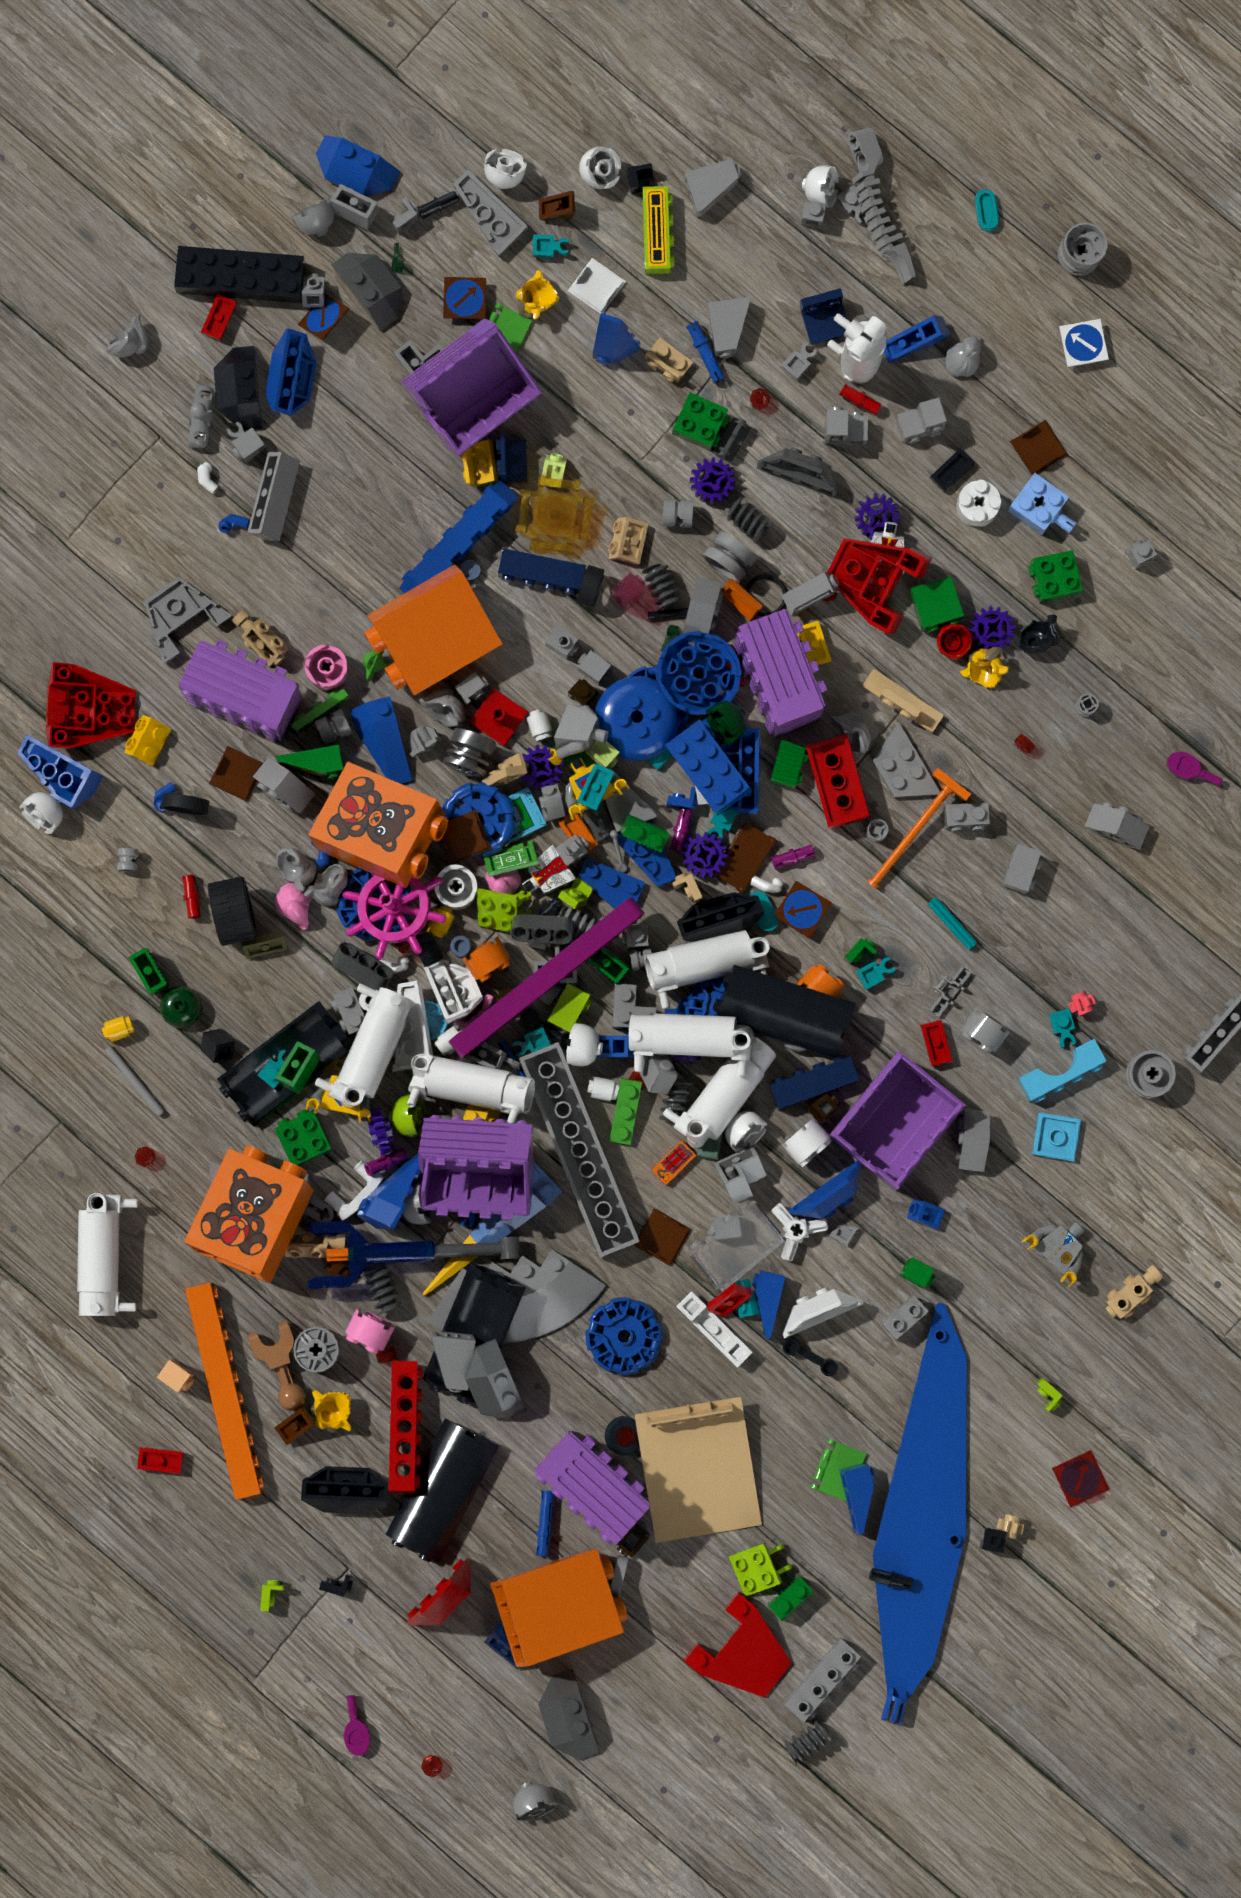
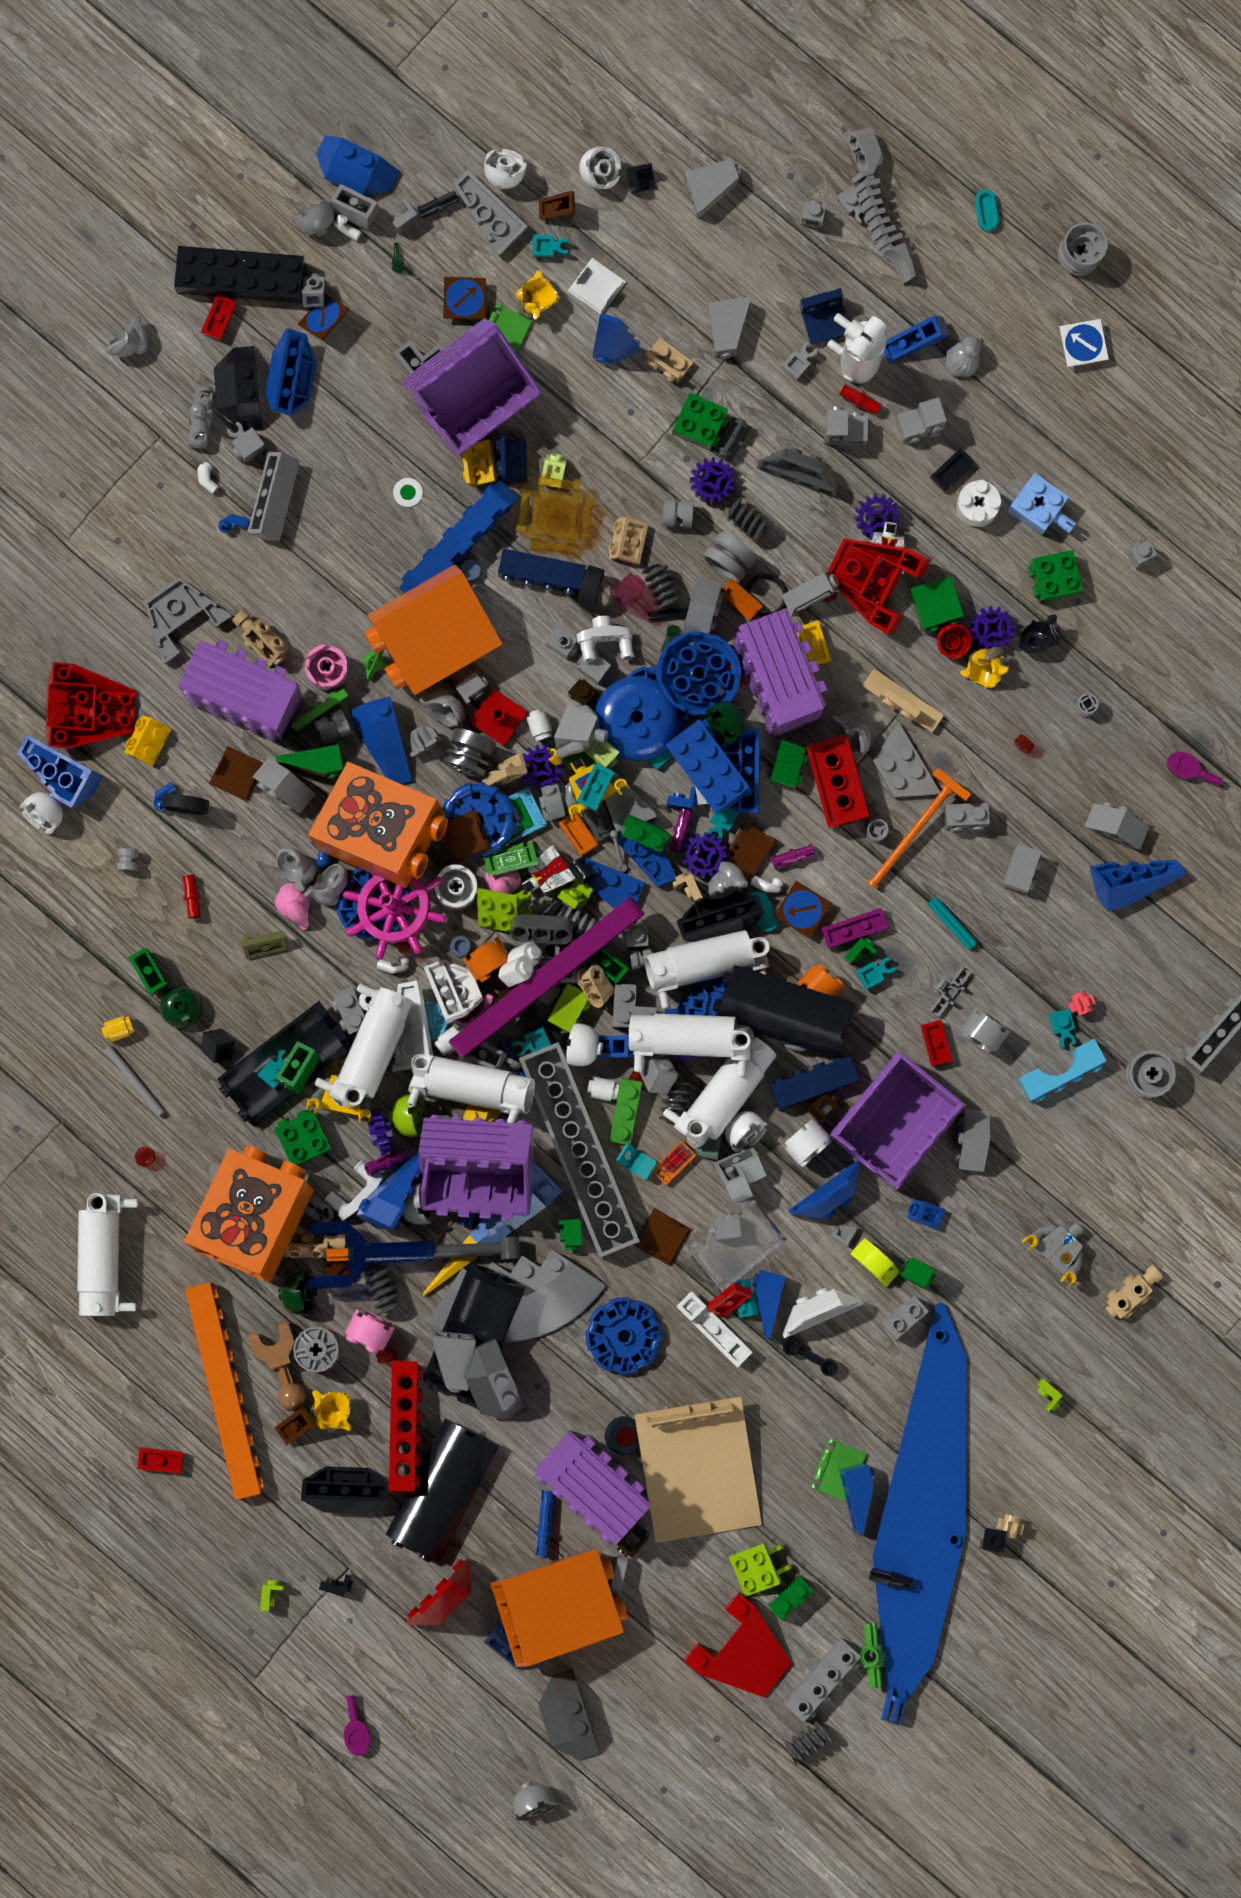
(176, 1376): light nougat brick -> none
(232, 911): black tyre -> none
(296, 1296): none -> dark green cylinder
(341, 224): none -> white arm
(362, 966): dark grey beam -> none
(371, 286): dark grey wedge -> none
(407, 492): none -> white sticker
(430, 949): black bracket -> none
(432, 1765): clear red tile -> none
(439, 929): yellow brick -> none
(520, 964): none -> white brick
(571, 1233): none -> green brick
(573, 849): light grey brick -> none
(582, 871): none -> black bush
(596, 987): none -> tan piece
(605, 632): none -> white connector
(637, 1162): none -> teal bracket
(656, 230): brick -> none
(701, 343): blue pin -> none
(726, 881): none -> light grey hair
(759, 399): clear red tile -> none
(807, 1228): white bush -> none
(820, 185): white cylinder -> none
(854, 928): none -> magenta plate
(871, 1643): none -> bright green axle
(875, 1262): none -> neon yellow brick
(1038, 448): reddish brown piece -> none
(1056, 1136): medium azure tile -> none
(1080, 1478): clear red piece -> none
(1125, 884): none -> blue wedge

